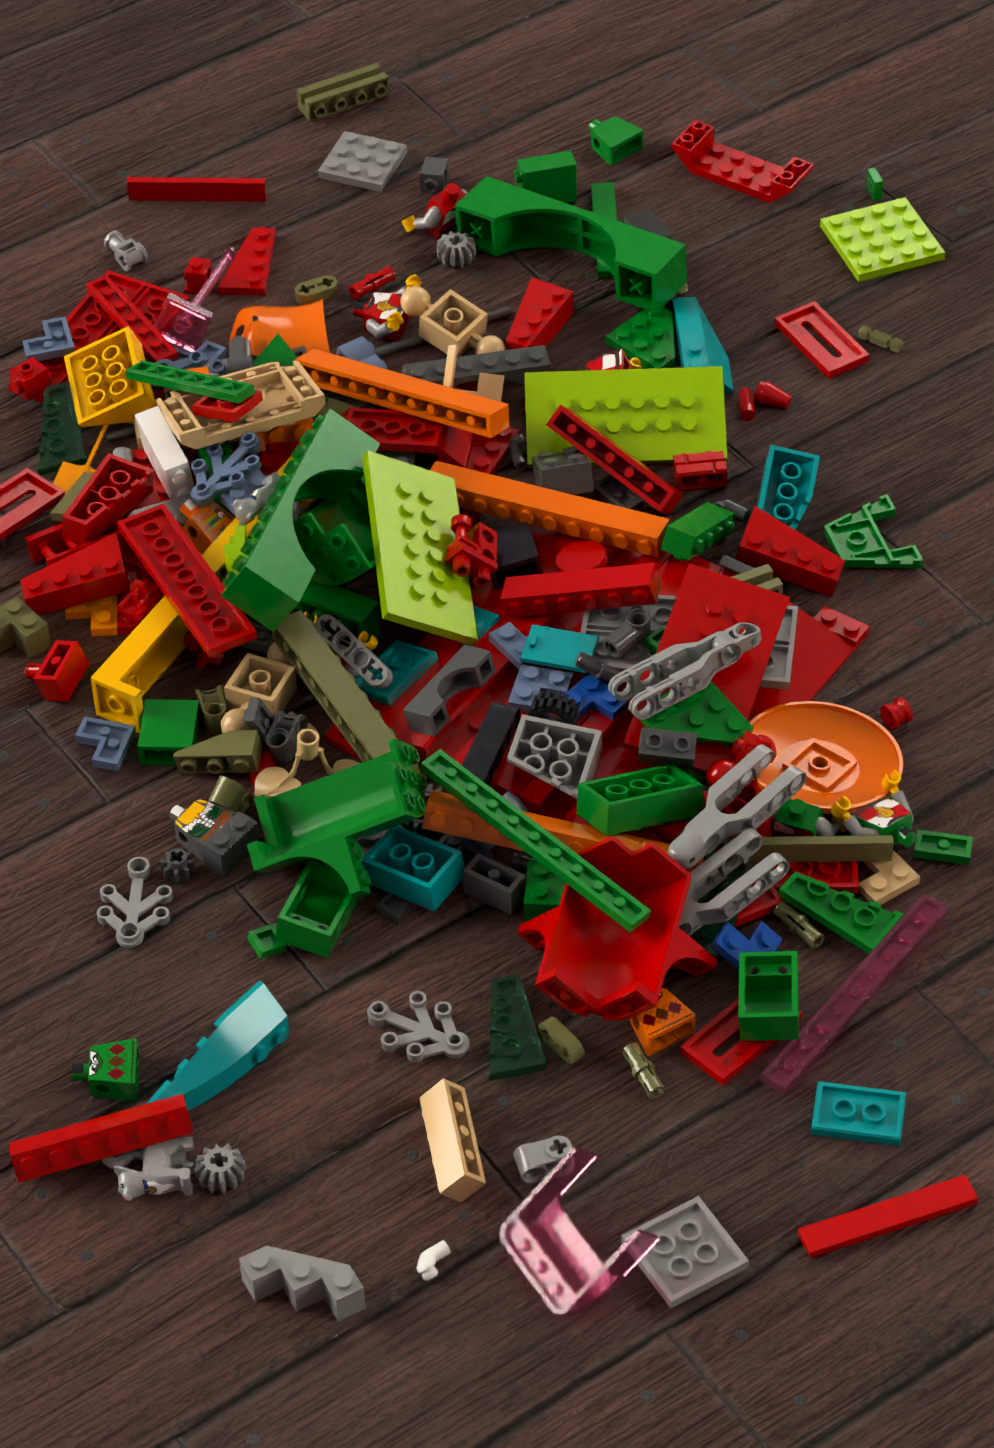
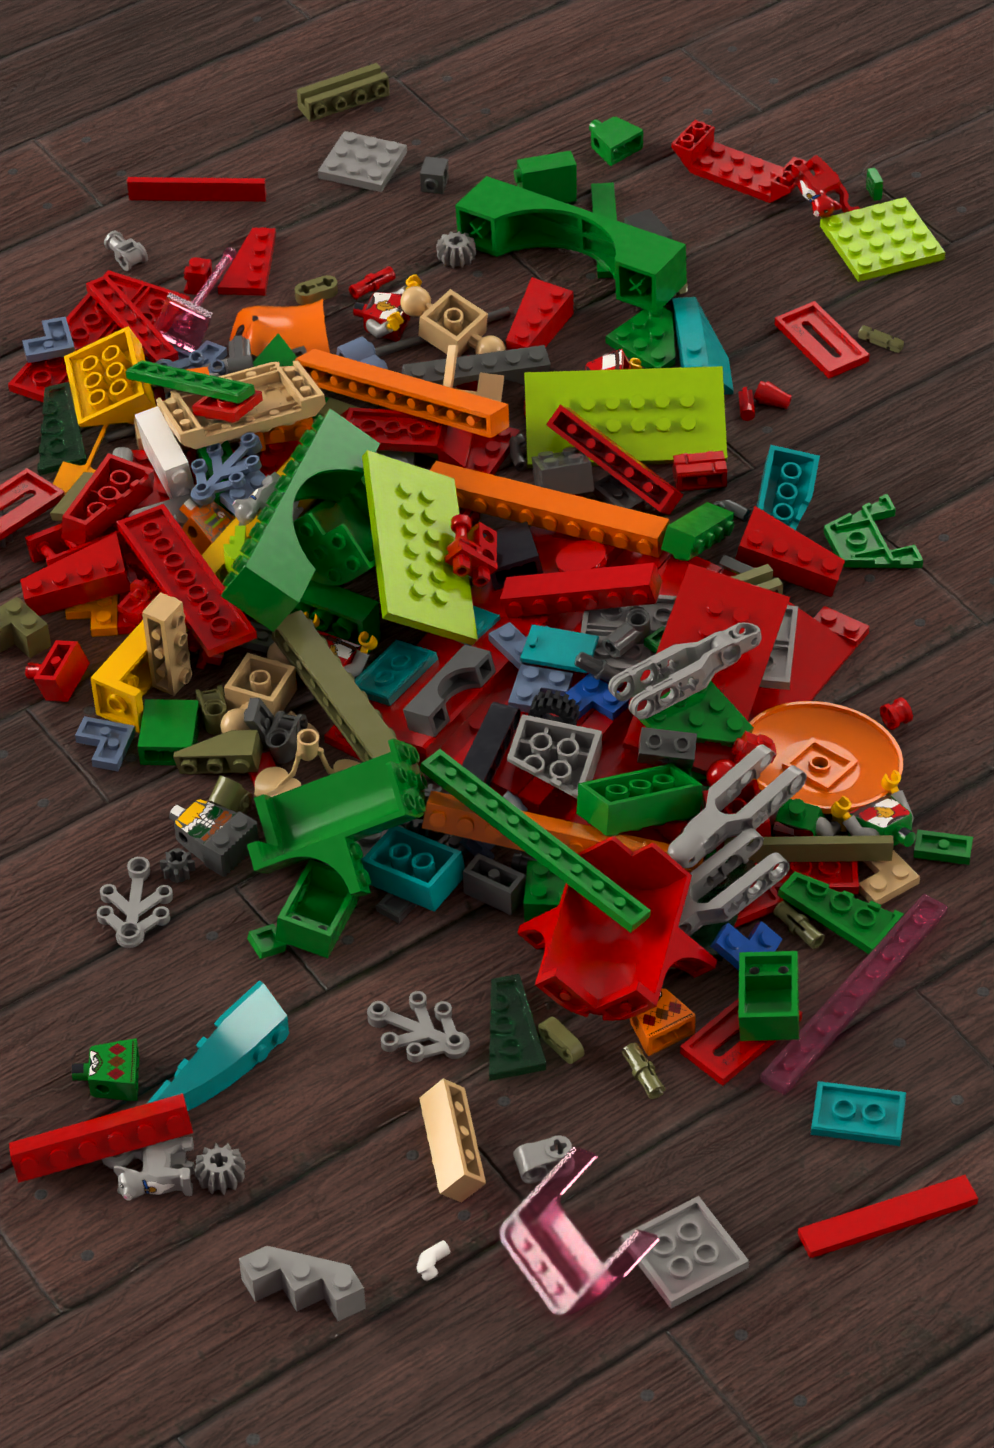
(29, 378): red brick -> none
(167, 644): none -> tan brick
(353, 651): light grey beam -> none
(440, 213): torso -> none
(819, 186): none -> red animal

